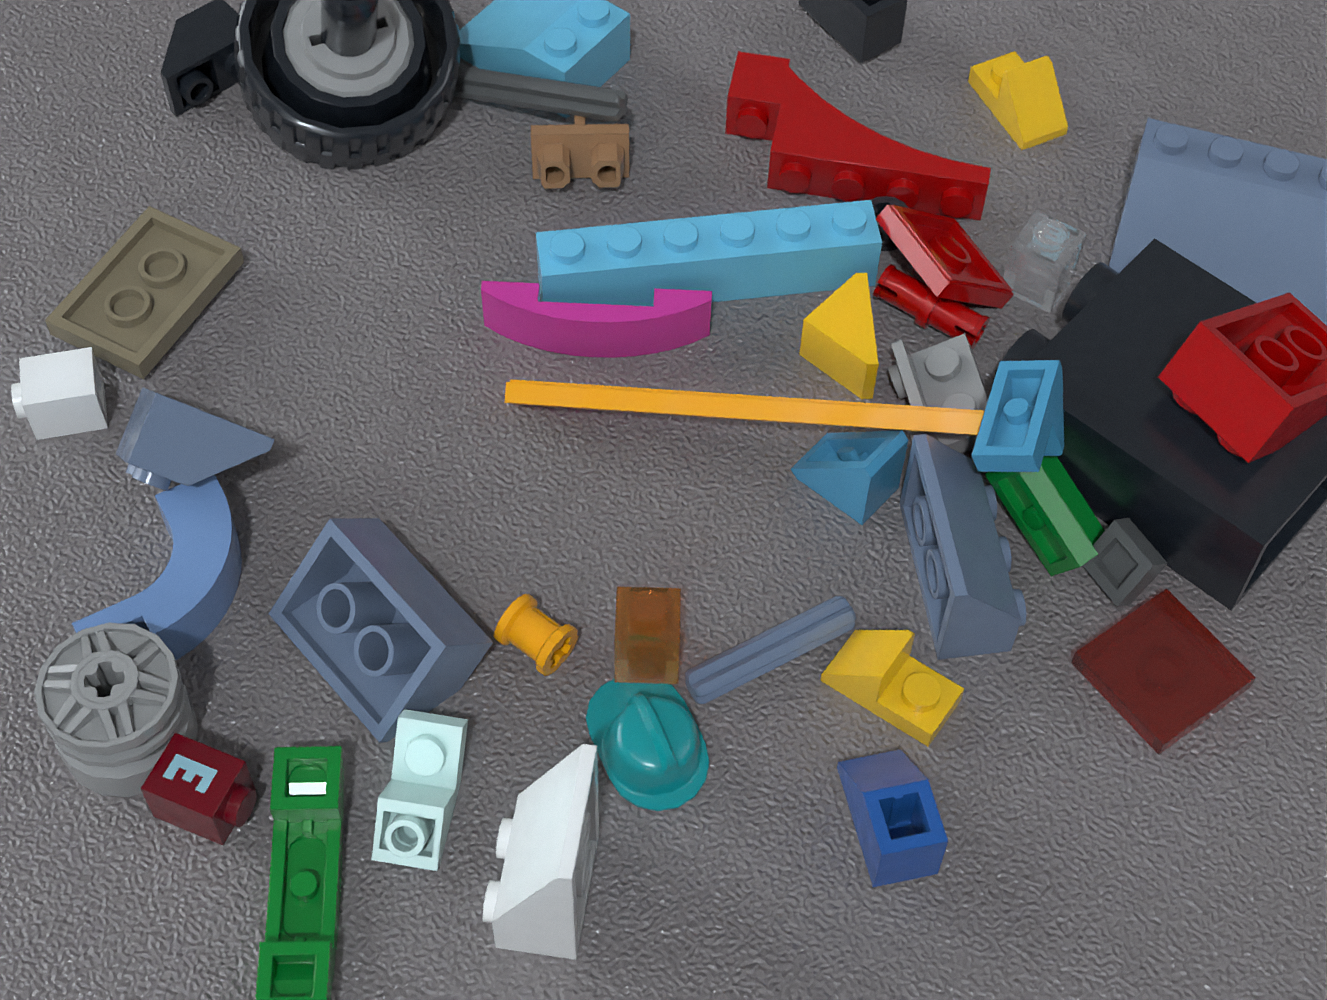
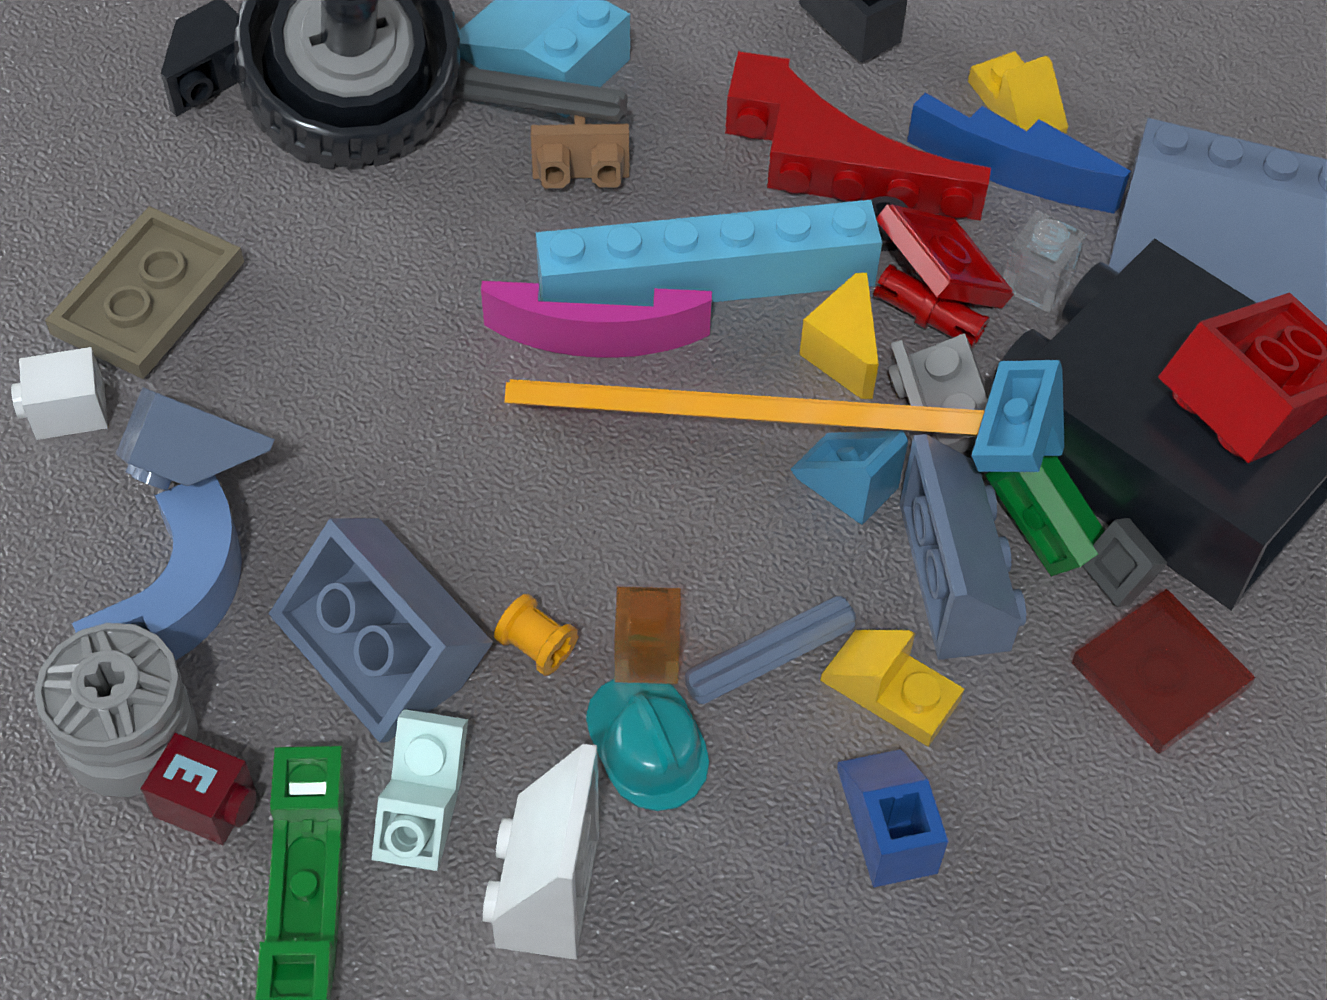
(1029, 161): none -> blue slope

